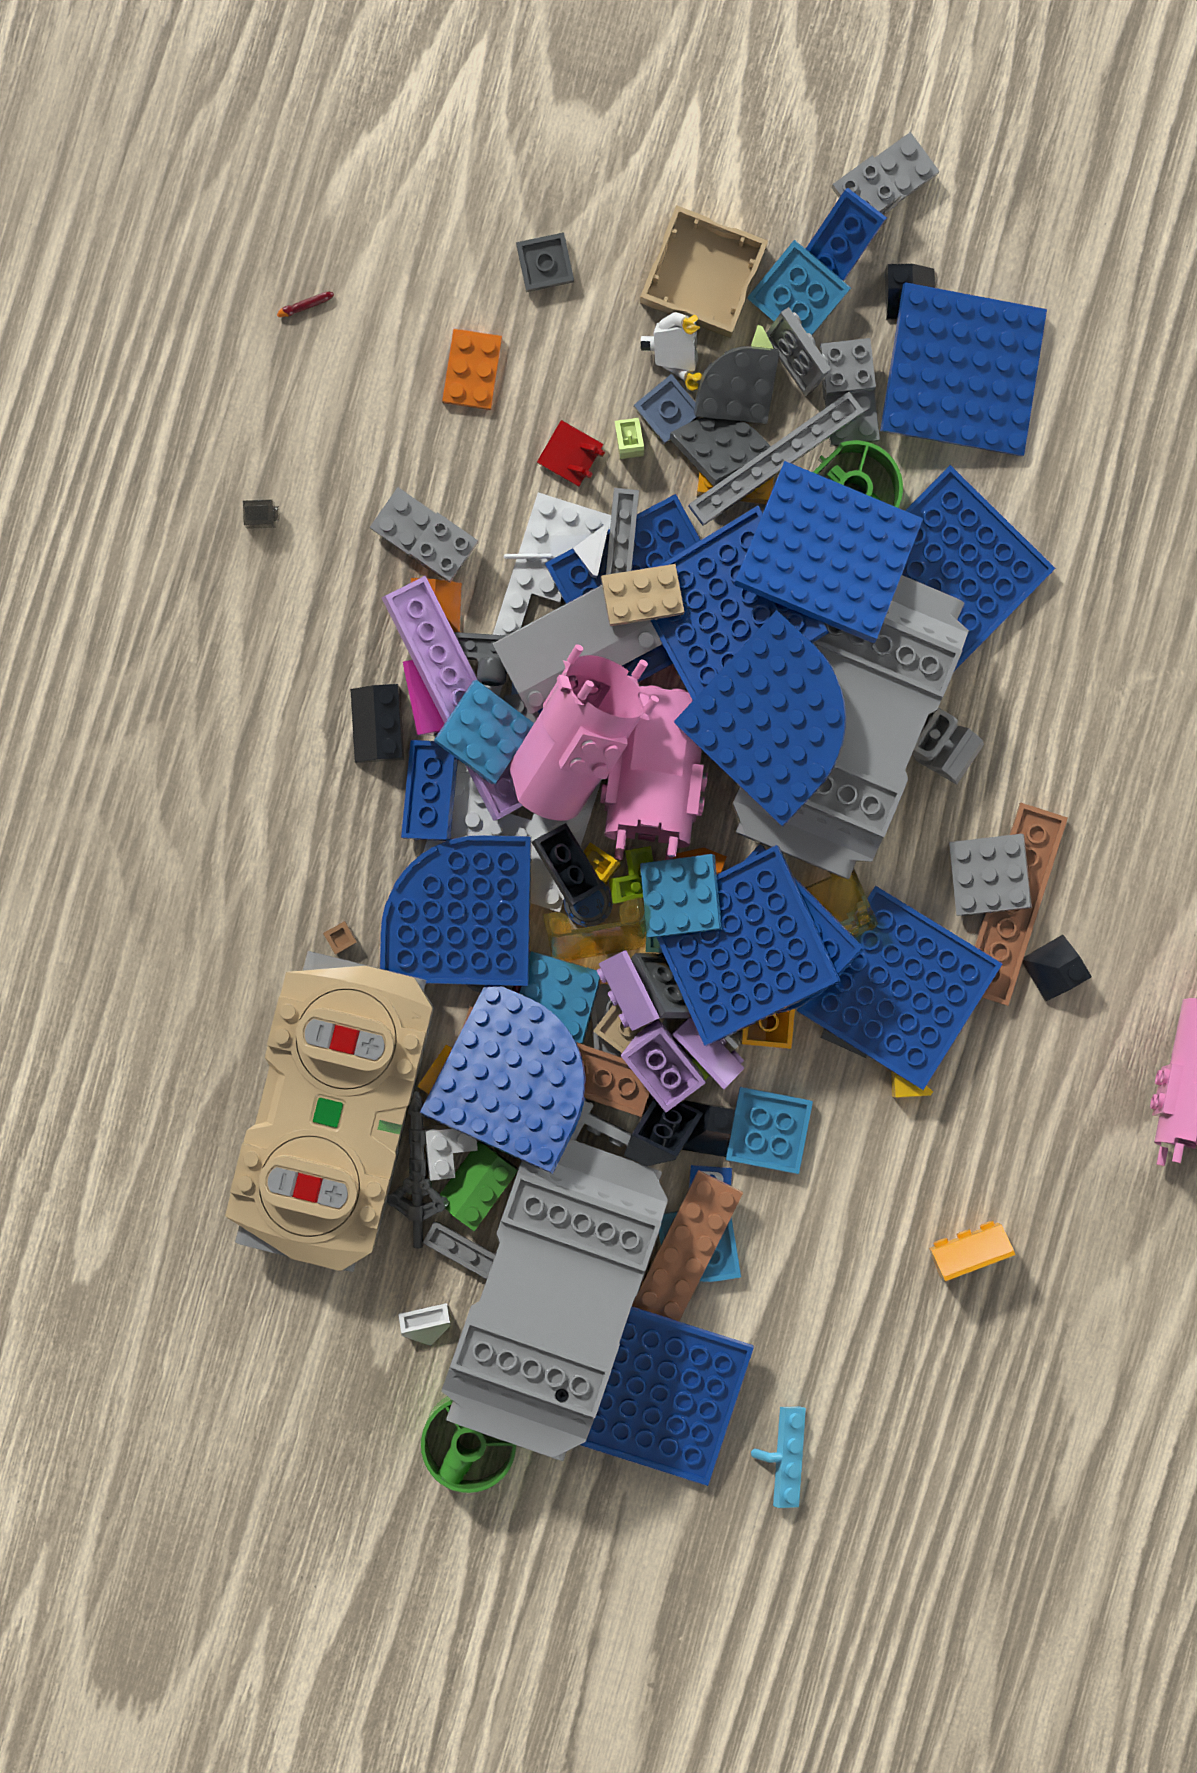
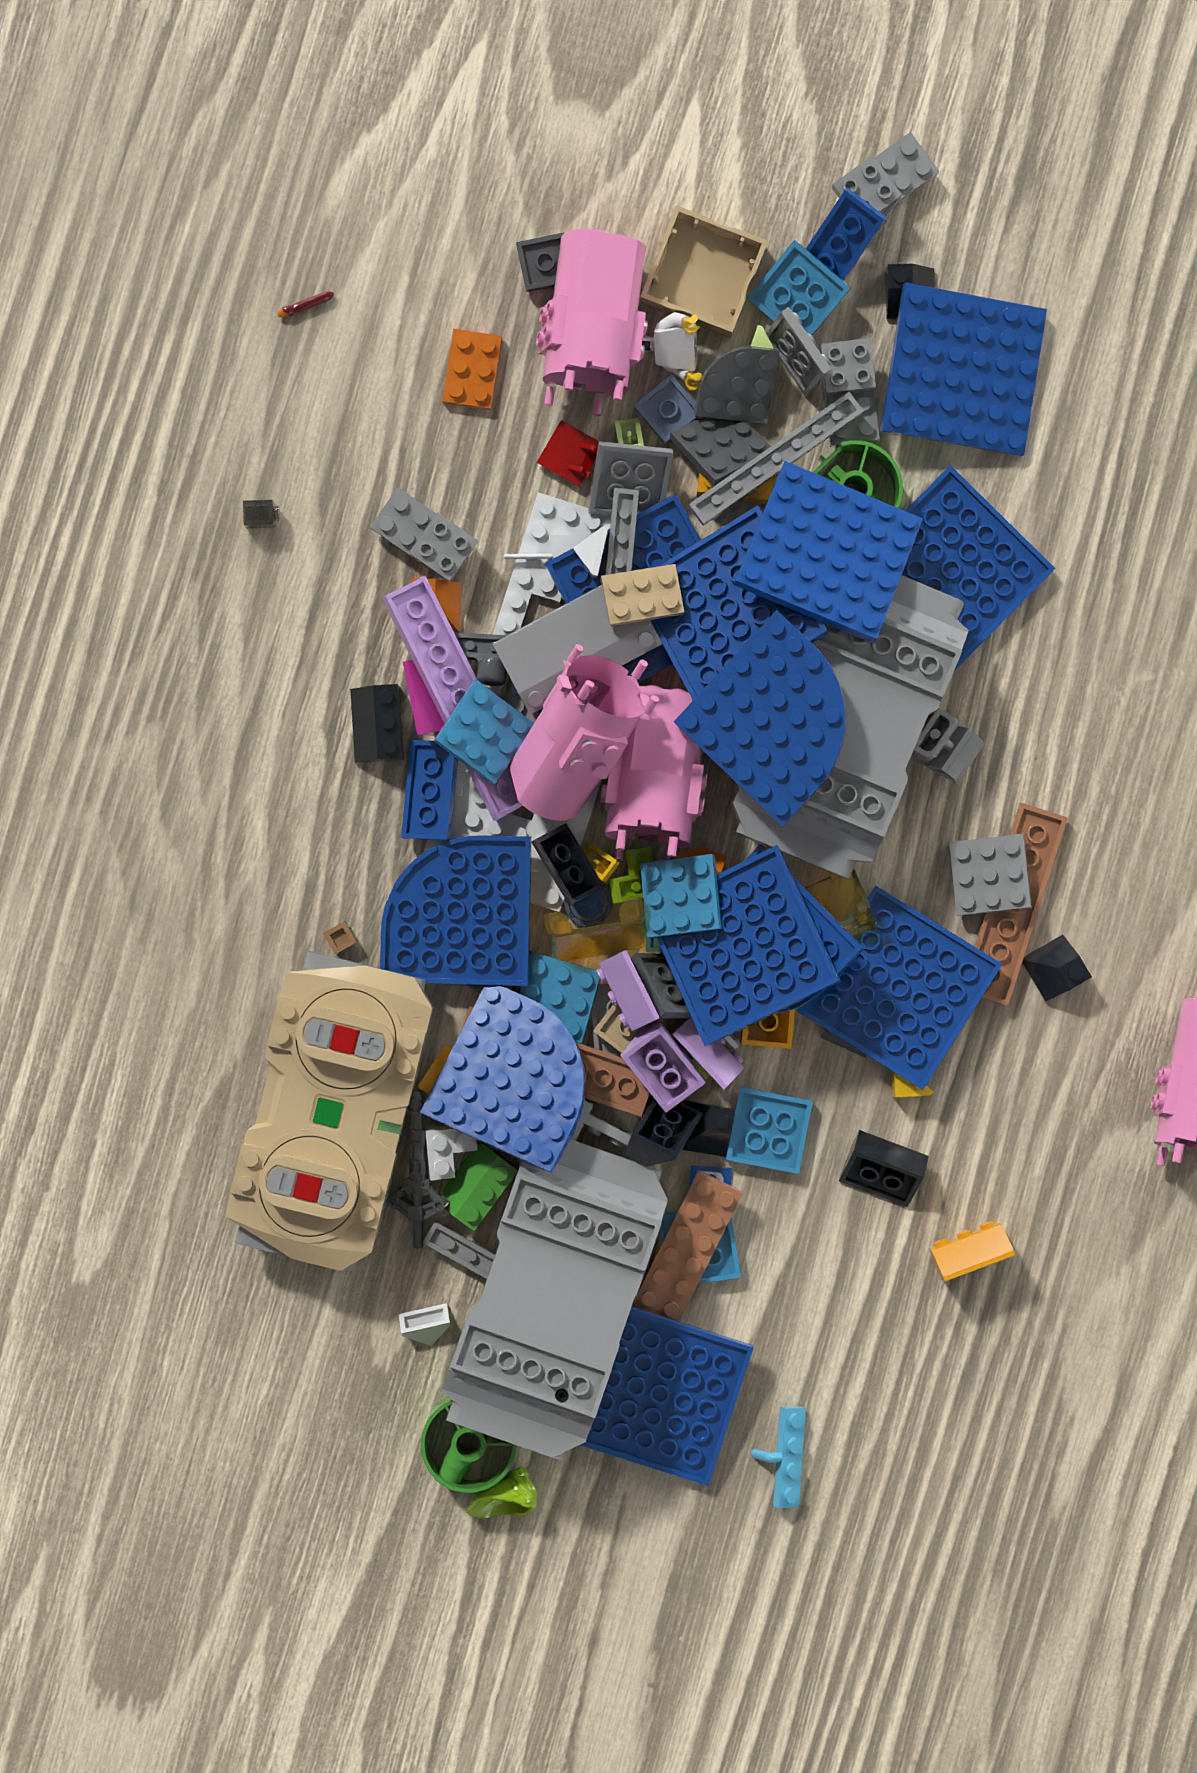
(507, 1497): none -> lime hair
(593, 321): none -> bright pink piece
(629, 468): none -> light grey plate
(884, 1168): none -> black slope

